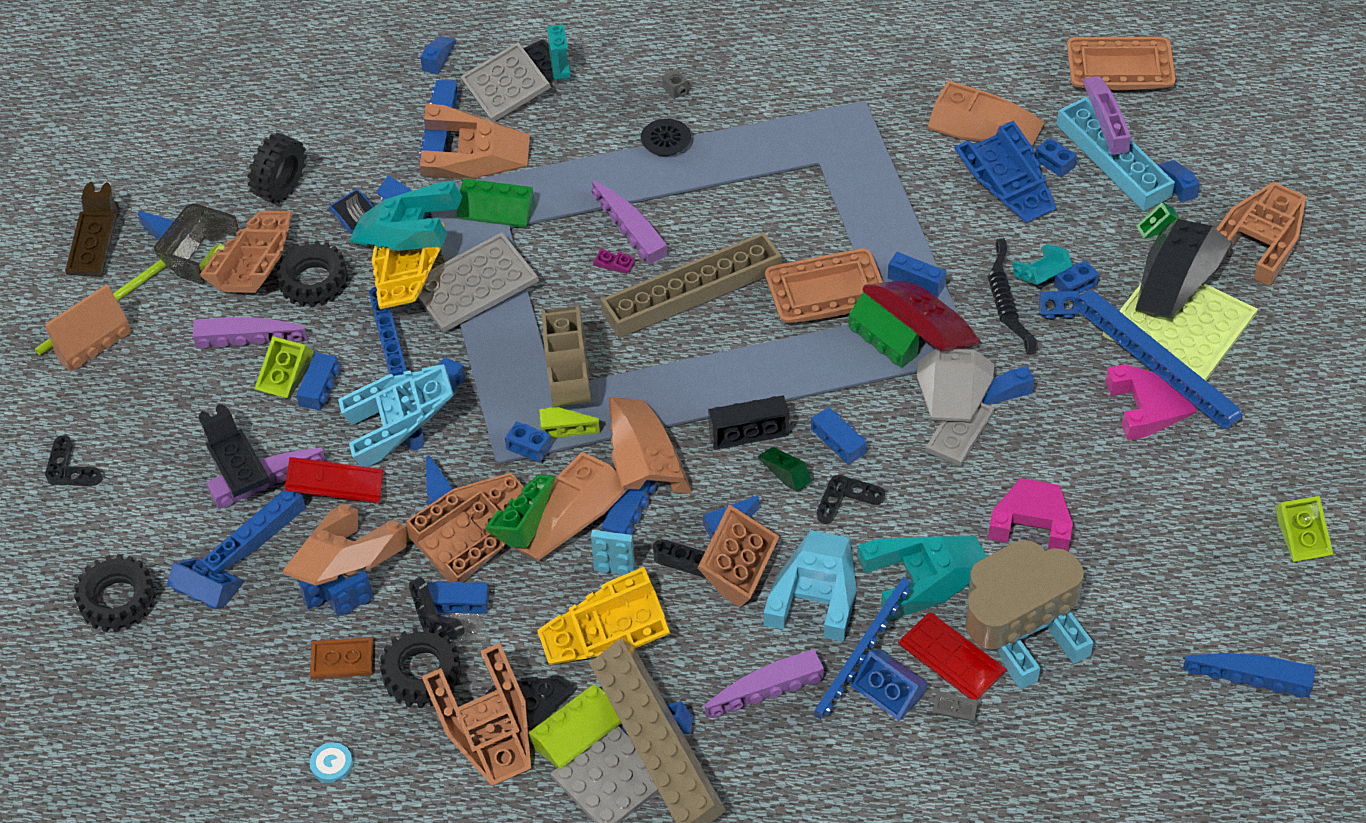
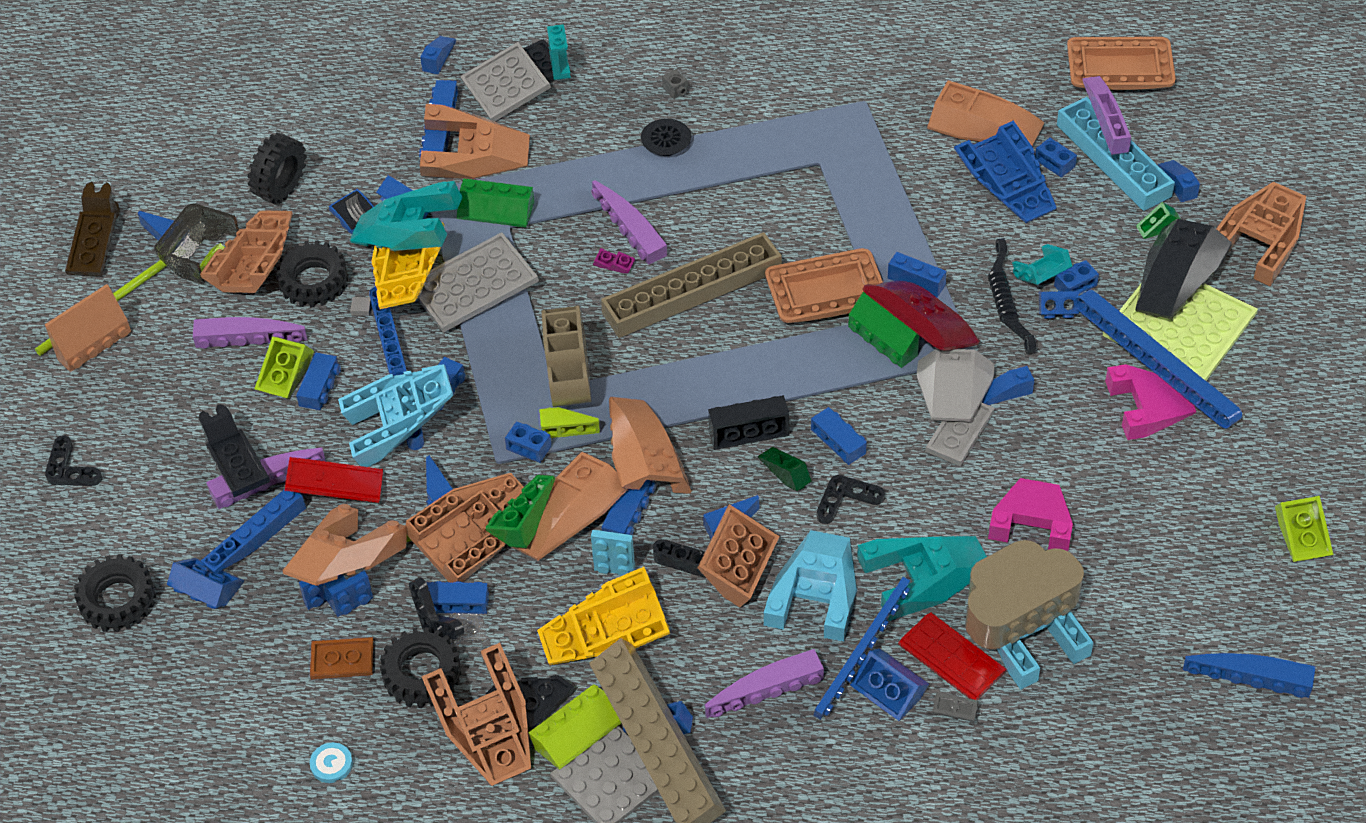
(360, 306): none -> light grey tile

